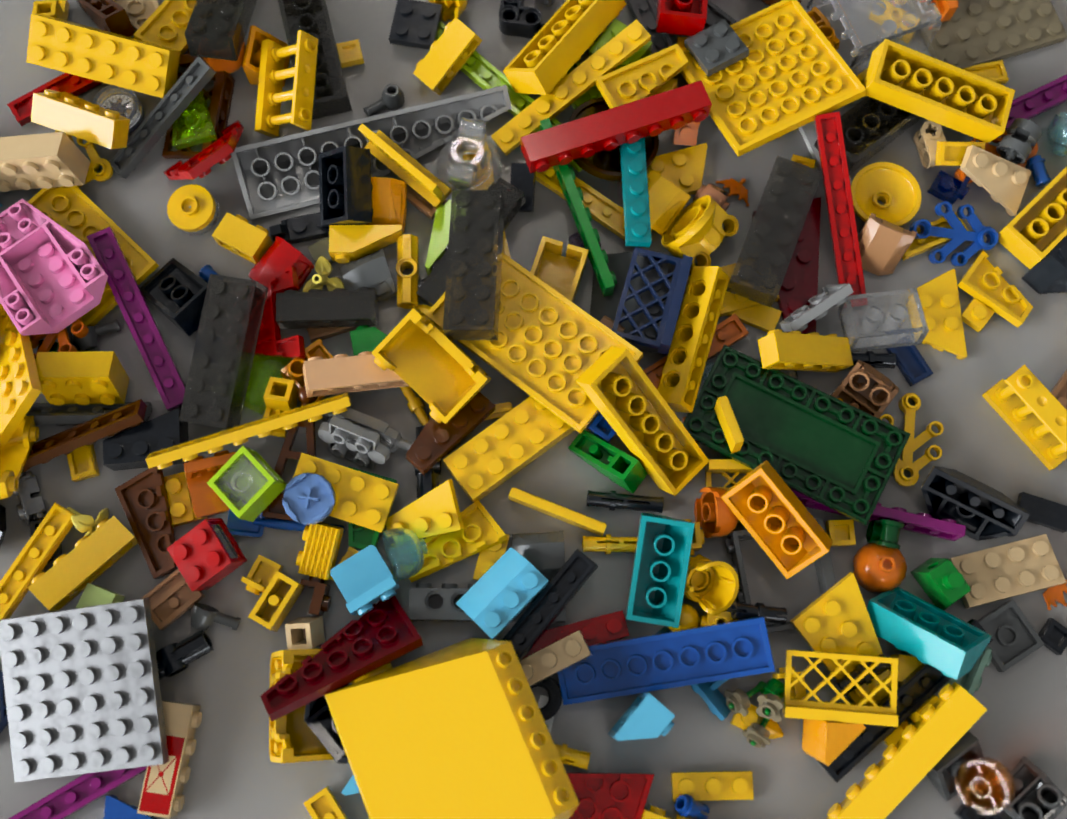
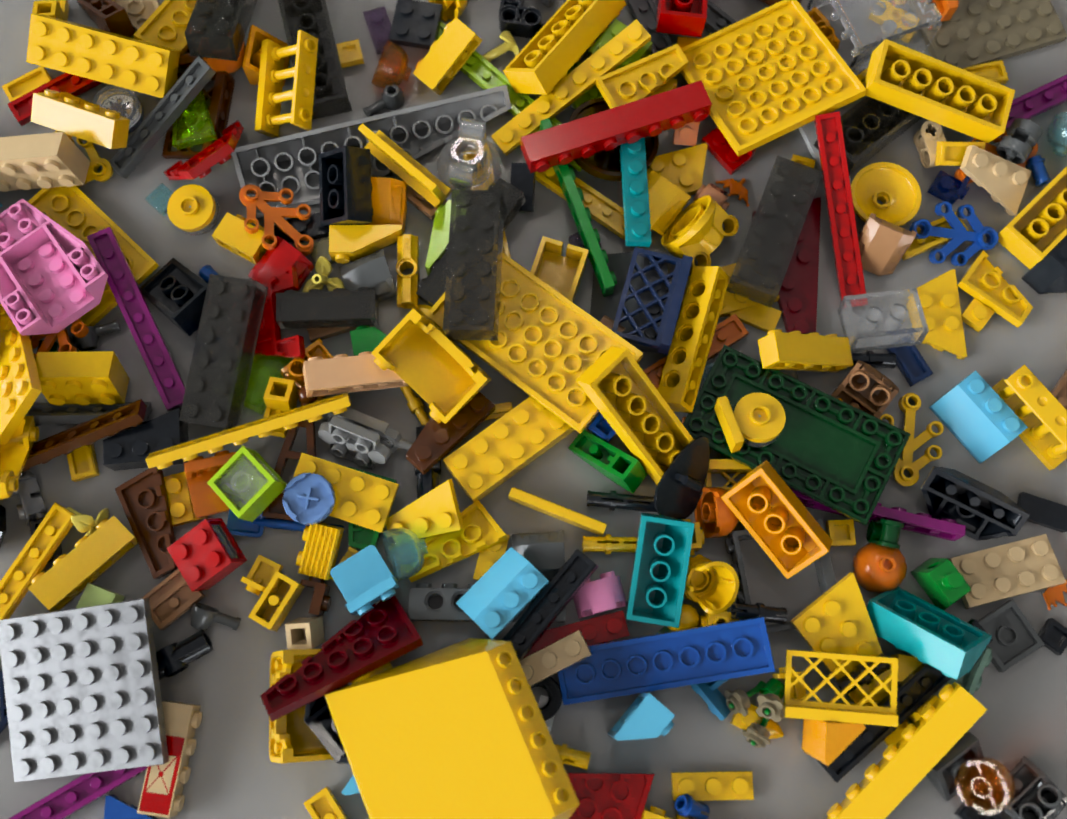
(26, 83): none -> yellow tile
(159, 199): none -> clear light blue tile
(275, 216): none -> orange plant
(378, 26): none -> clear purple plate
(392, 66): none -> clear orange cylinder
(508, 45): none -> light yellow plant
(600, 595): none -> bright pink cylinder
(683, 481): none -> black shield
(716, 47): dark grey plate -> none
(723, 152): none -> red bracket
(760, 419): none -> yellow piece
(833, 295): light grey wing -> none
(978, 417): none -> medium azure slope

